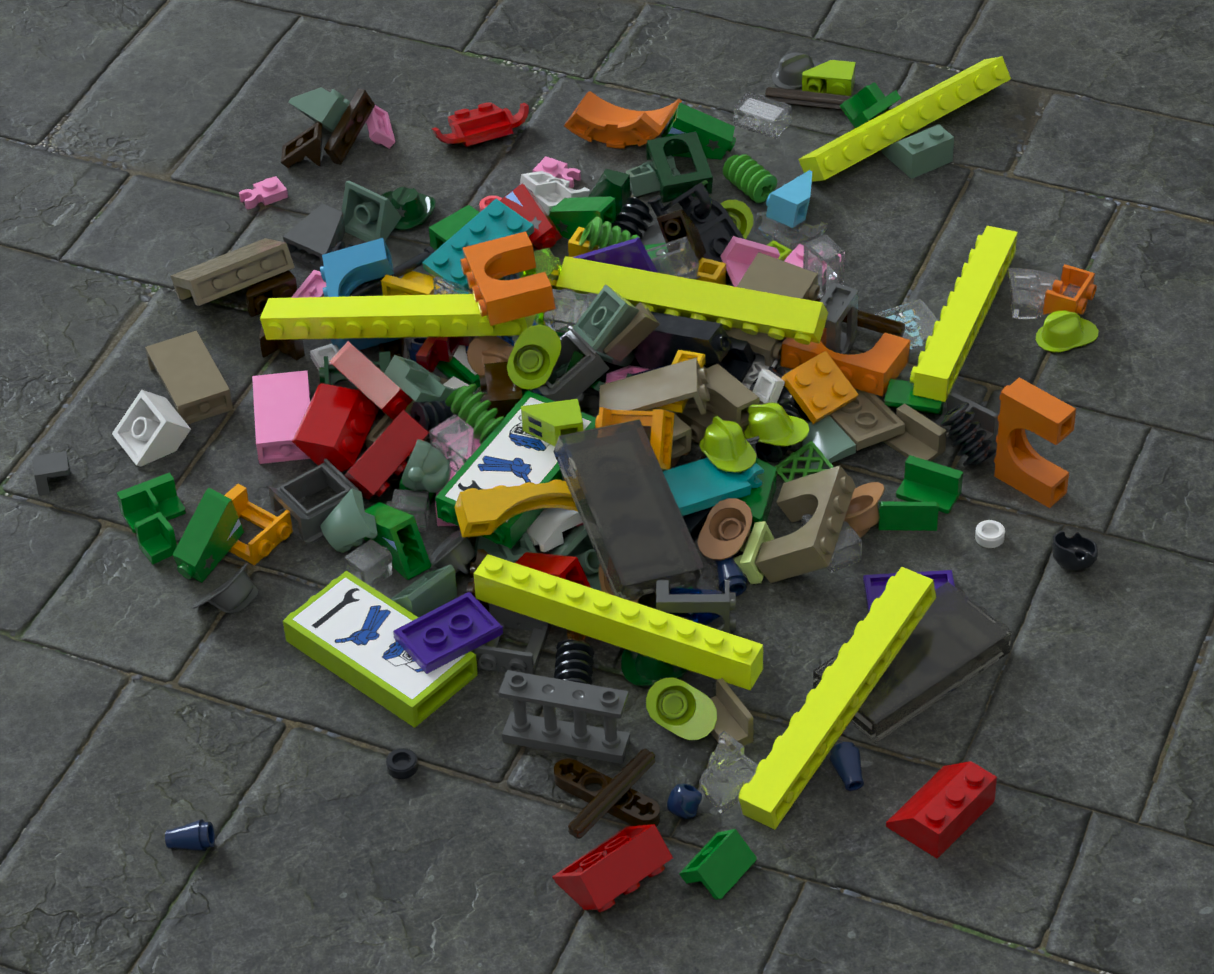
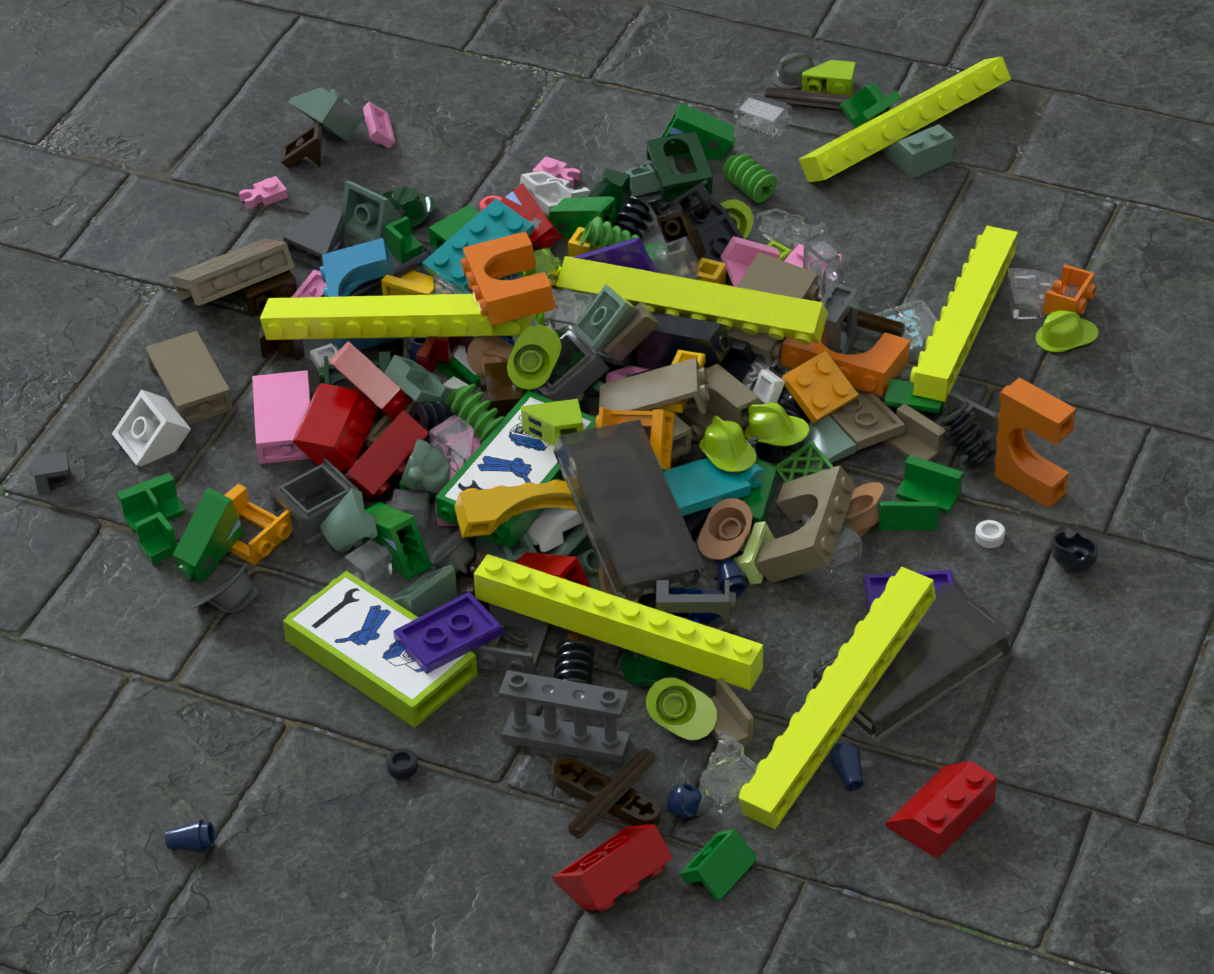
(349, 126): dark brown tile -> none
(401, 241): none -> green panel
(481, 124): red plate -> none
(616, 125): orange panel -> none
(790, 201): medium azure slope -> none

